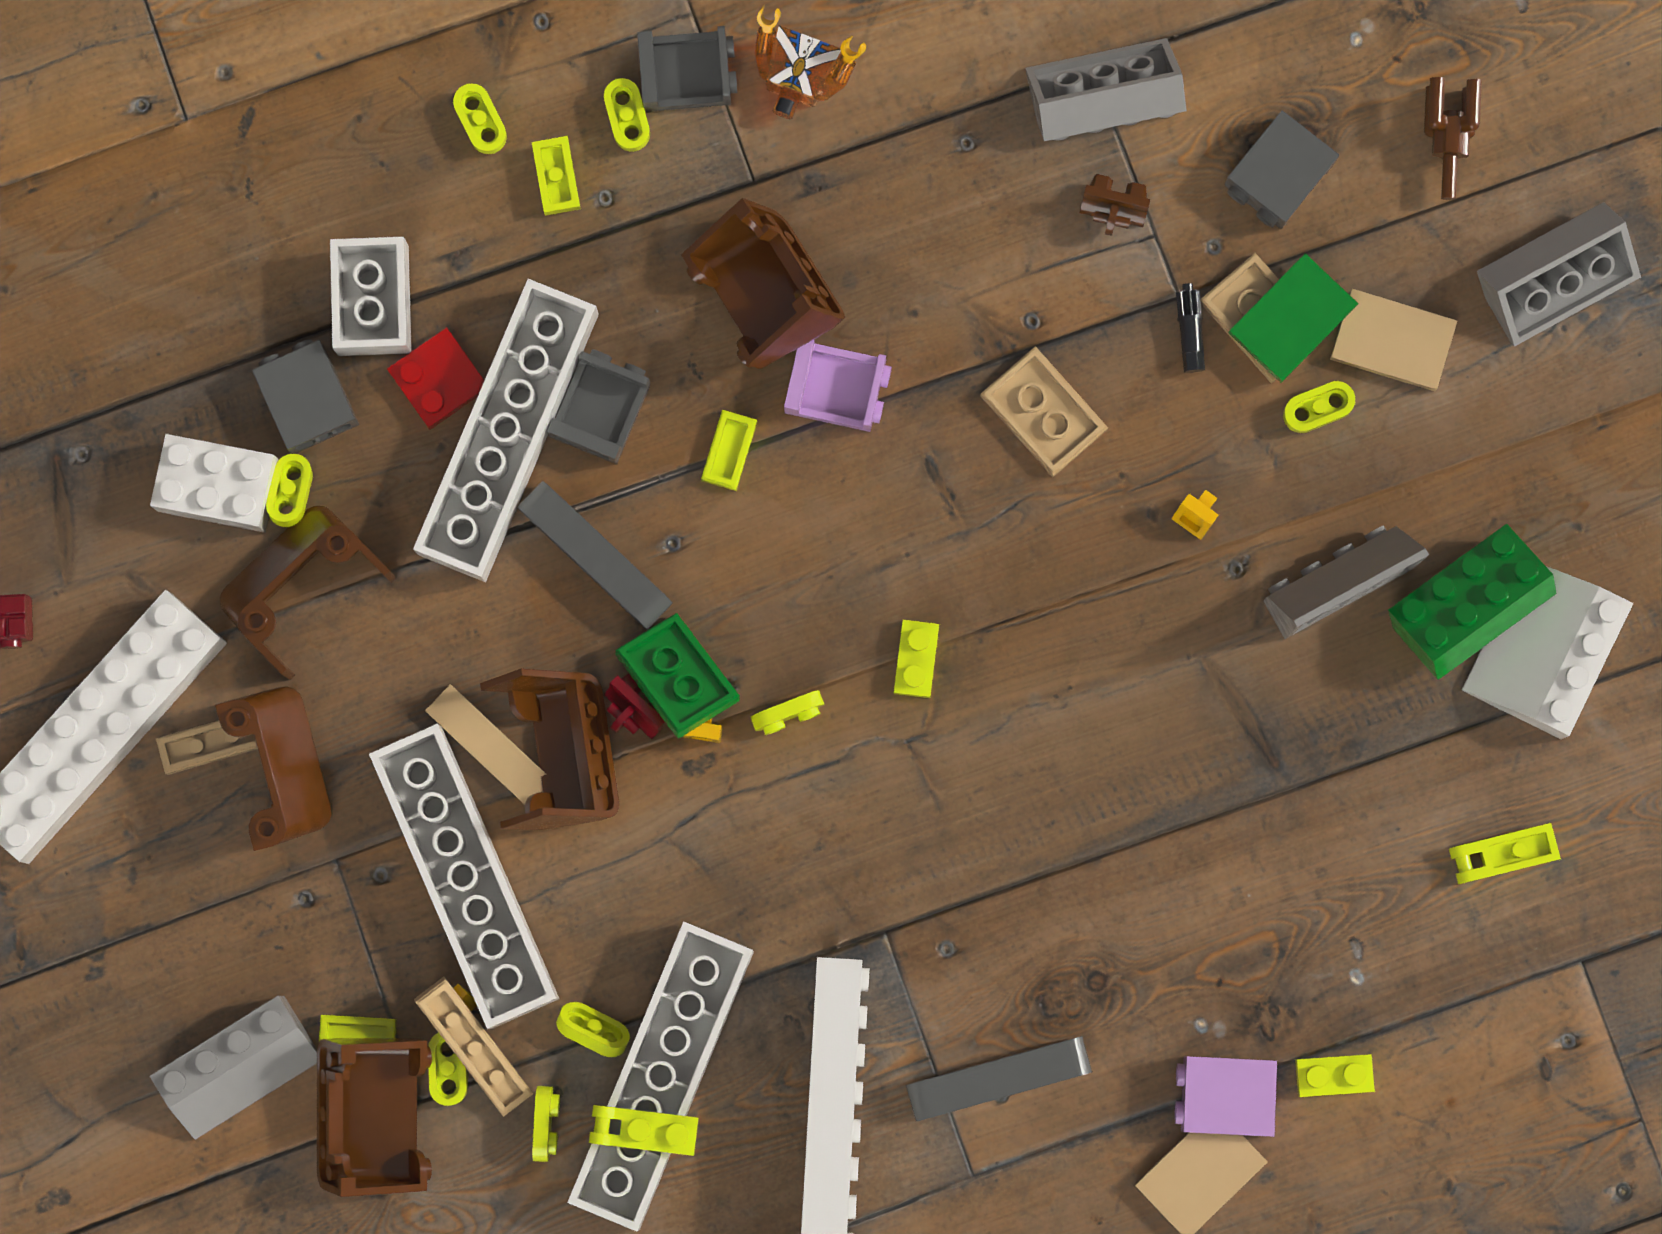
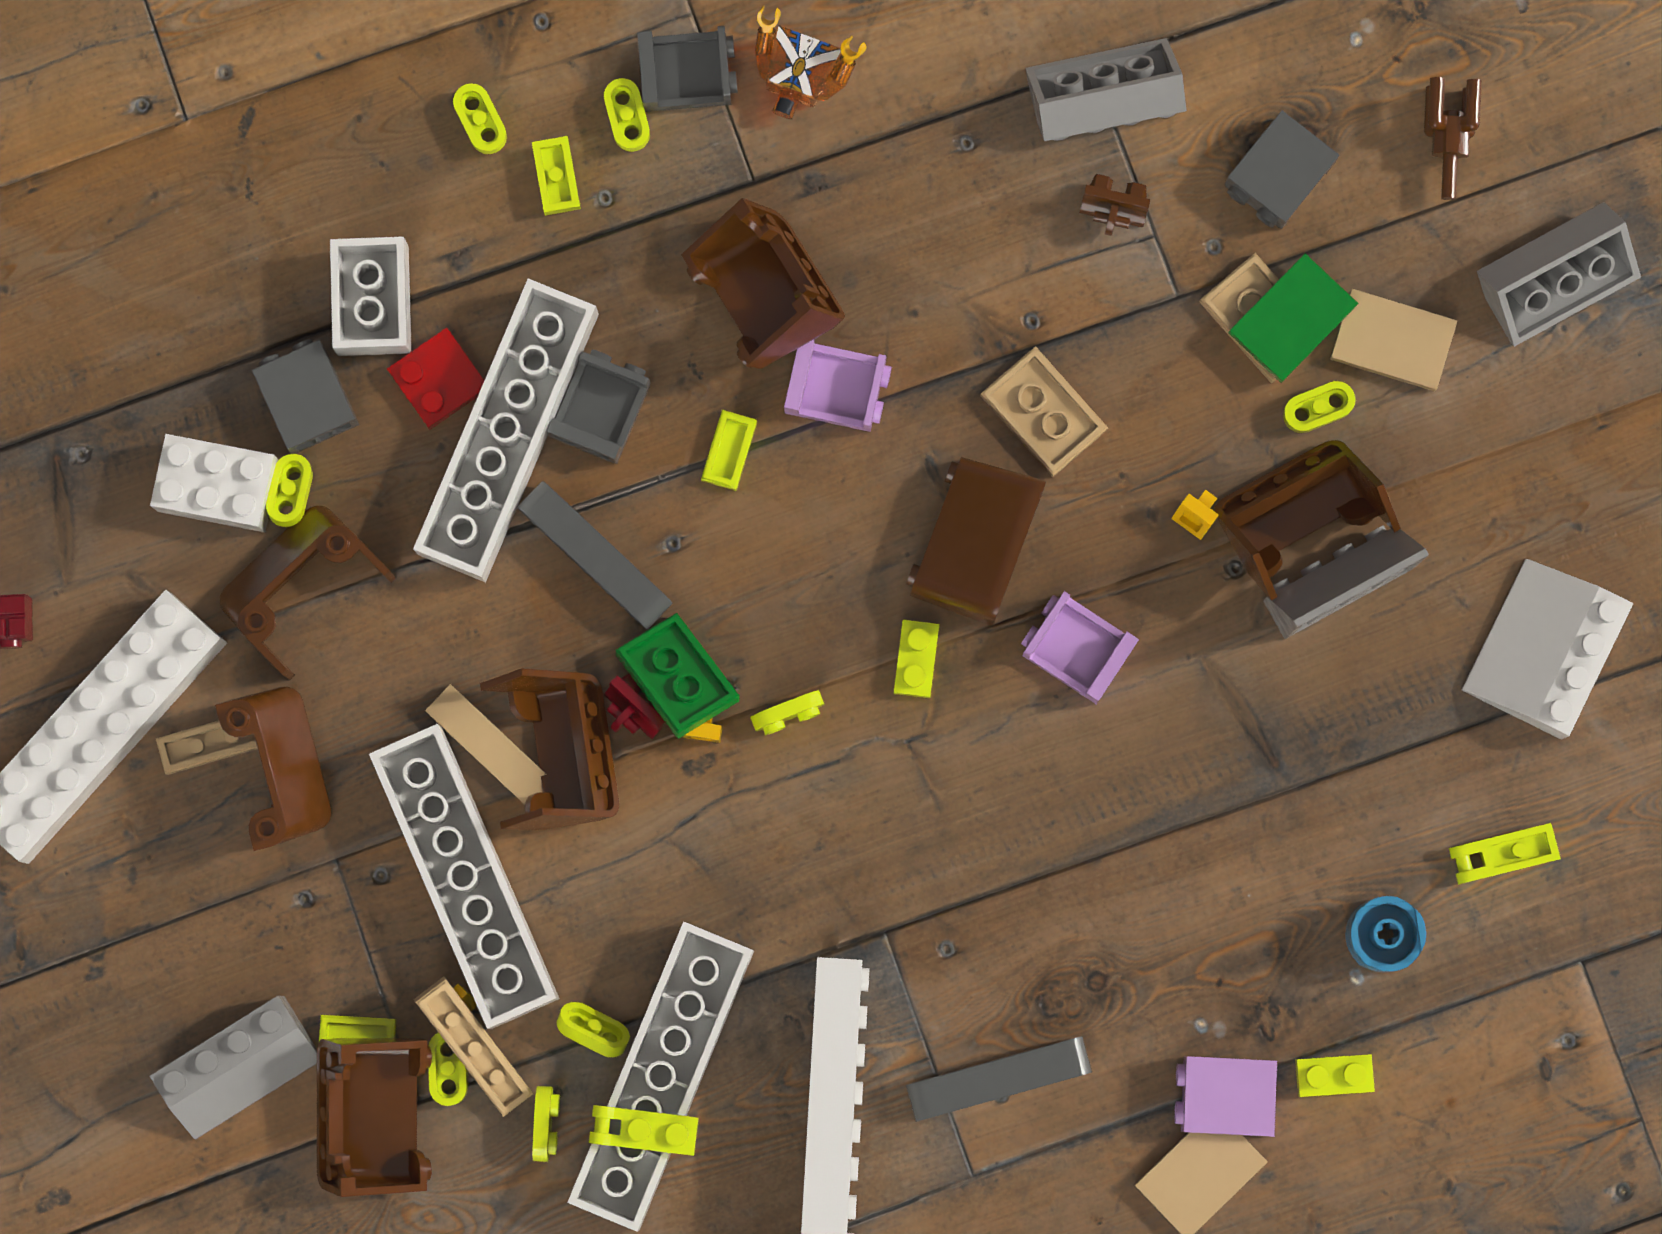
(976, 539): none -> reddish brown windscreen
(1078, 647): none -> lavender panel
(1191, 328): black piece -> none
(1298, 501): none -> reddish brown windscreen
(1397, 916): none -> dark azure brick
(1472, 601): green brick -> none

